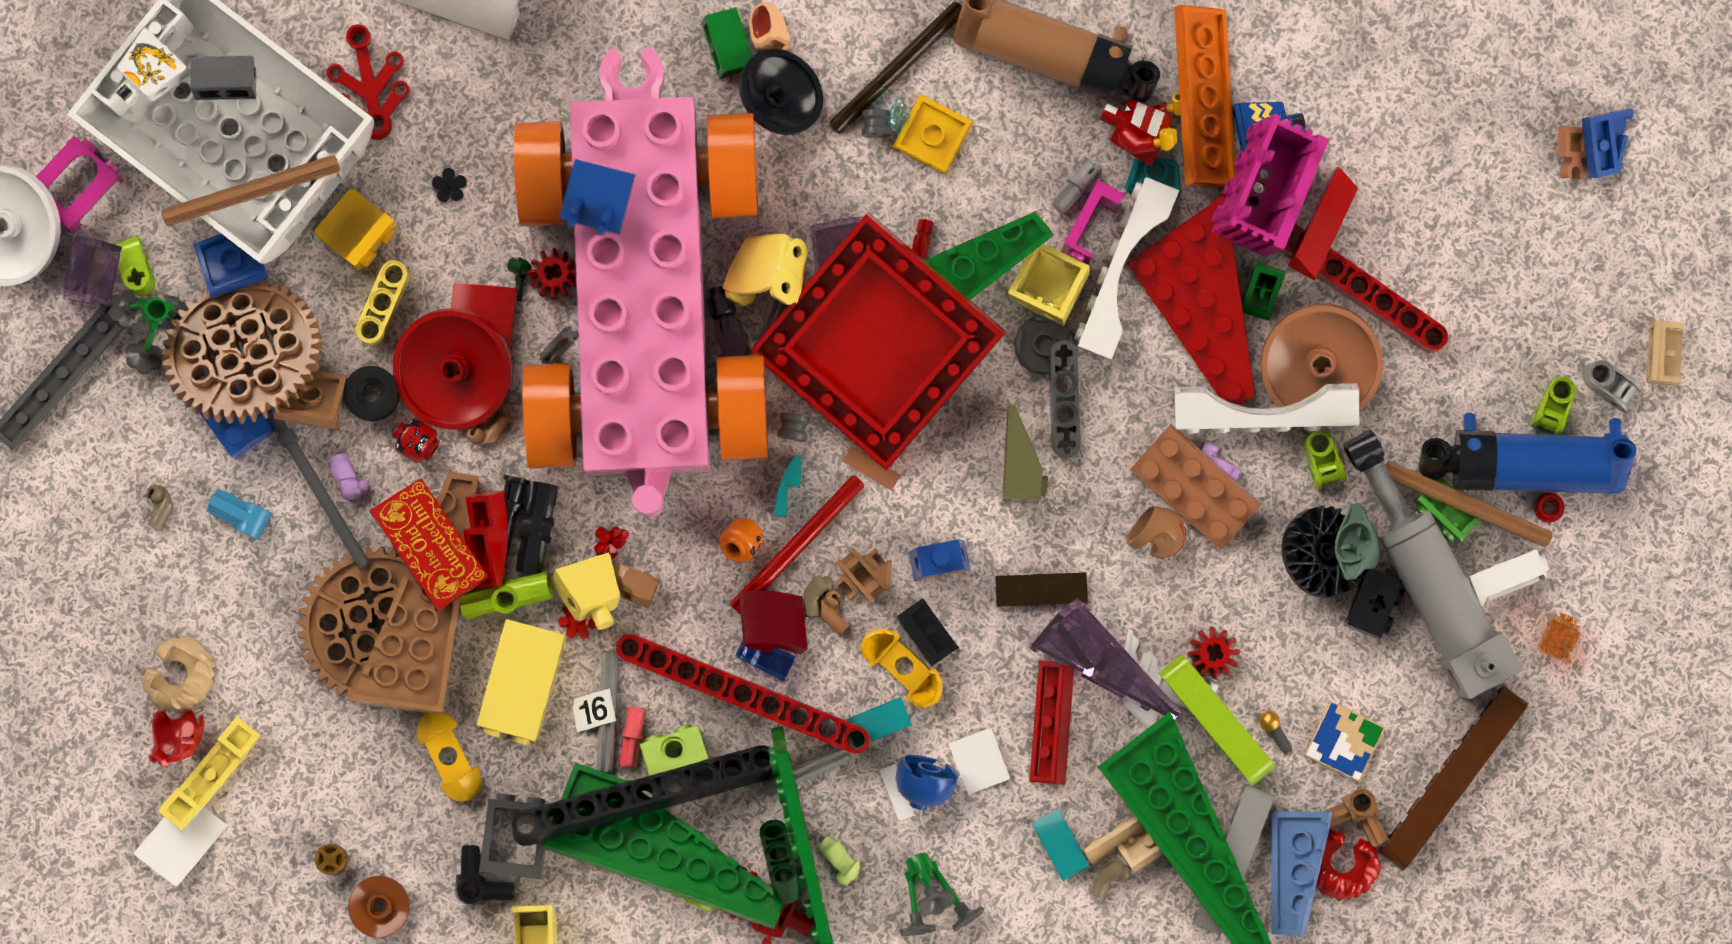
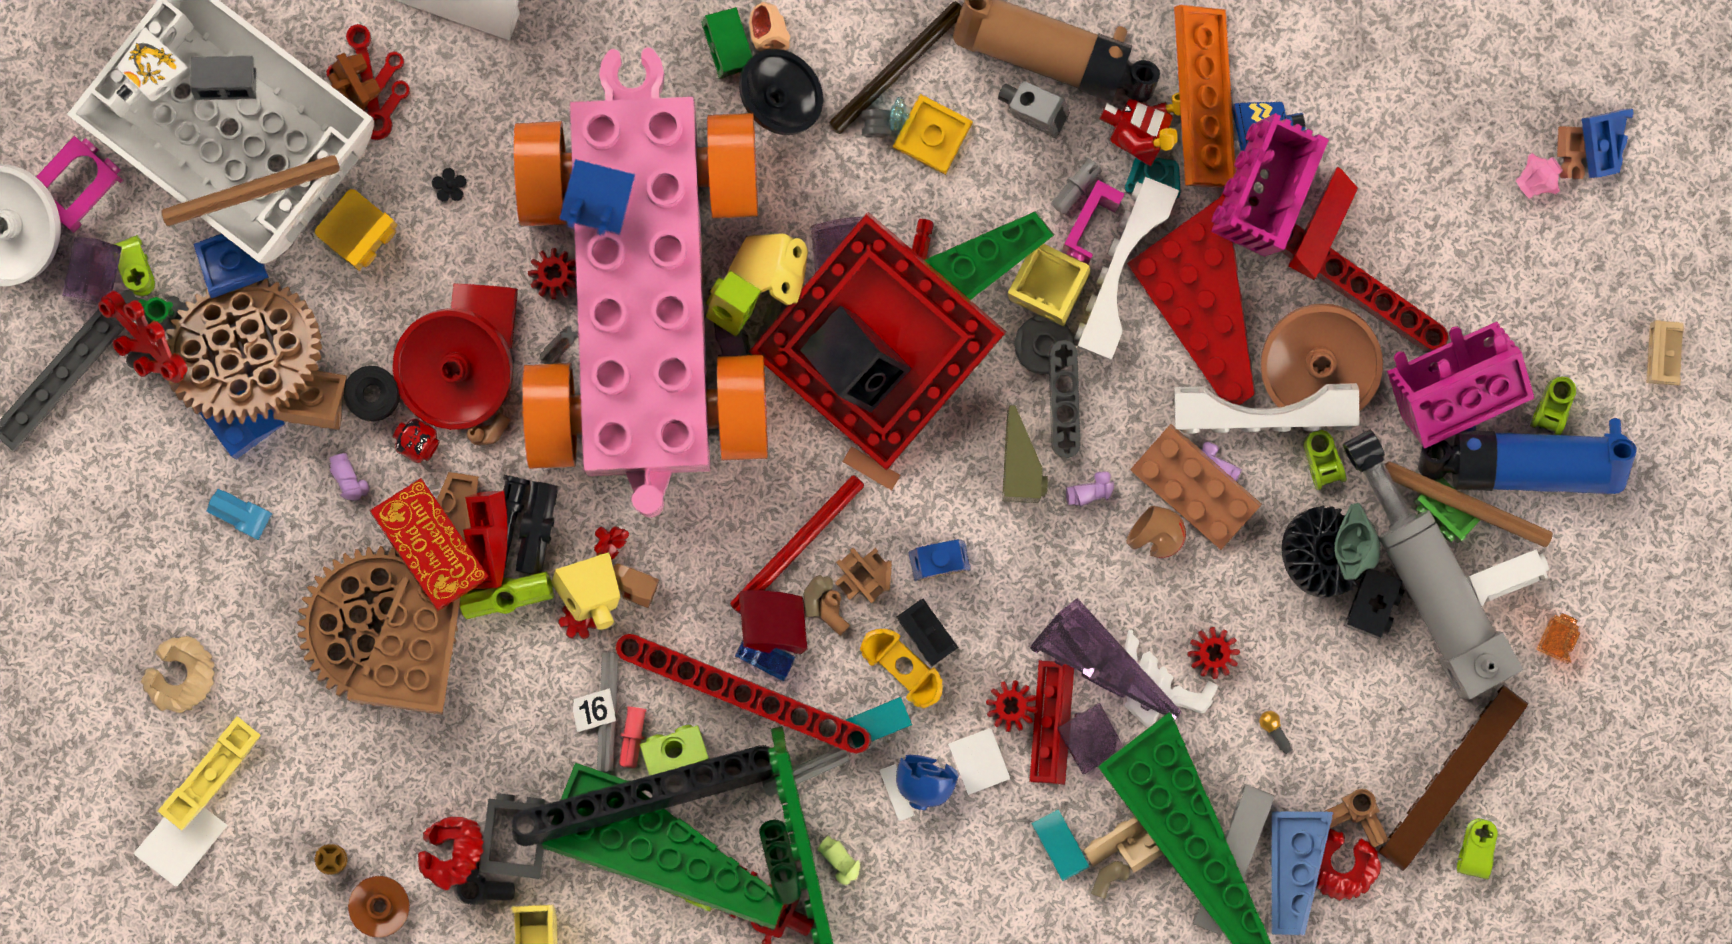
(162, 503): dark tan arm -> none
(169, 365): none -> red plant
(177, 734): red helmet -> none
(288, 440): dark grey bar -> none
(347, 82): none -> dark orange hips
(381, 288): light yellow beam -> none
(459, 780): yellow piece -> none
(466, 851): none -> red piece
(520, 269): dark green hand -> none
(521, 682): light yellow brick -> none
(731, 302): none -> lime brick
(741, 540): orange head -> none
(790, 479): teal slope -> none
(793, 426): dark grey wheel -> none
(855, 360): none -> black slope
(922, 870): plant -> none
(1022, 704): none -> red gear
(1040, 589): dark brown tile -> none
(1045, 113): none -> dark grey torso
(1086, 493): none -> lavender arm
(1090, 738): none -> clear purple piece
(1216, 719): lime beam -> none
(1262, 290): green slope -> none
(1344, 741): tile -> none
(1462, 386): none -> dark pink piece
(1475, 854): none -> lime piece
(1539, 176): none -> bright pink rock
(1558, 504): red plate -> none
(1613, 385): light grey piece -> none

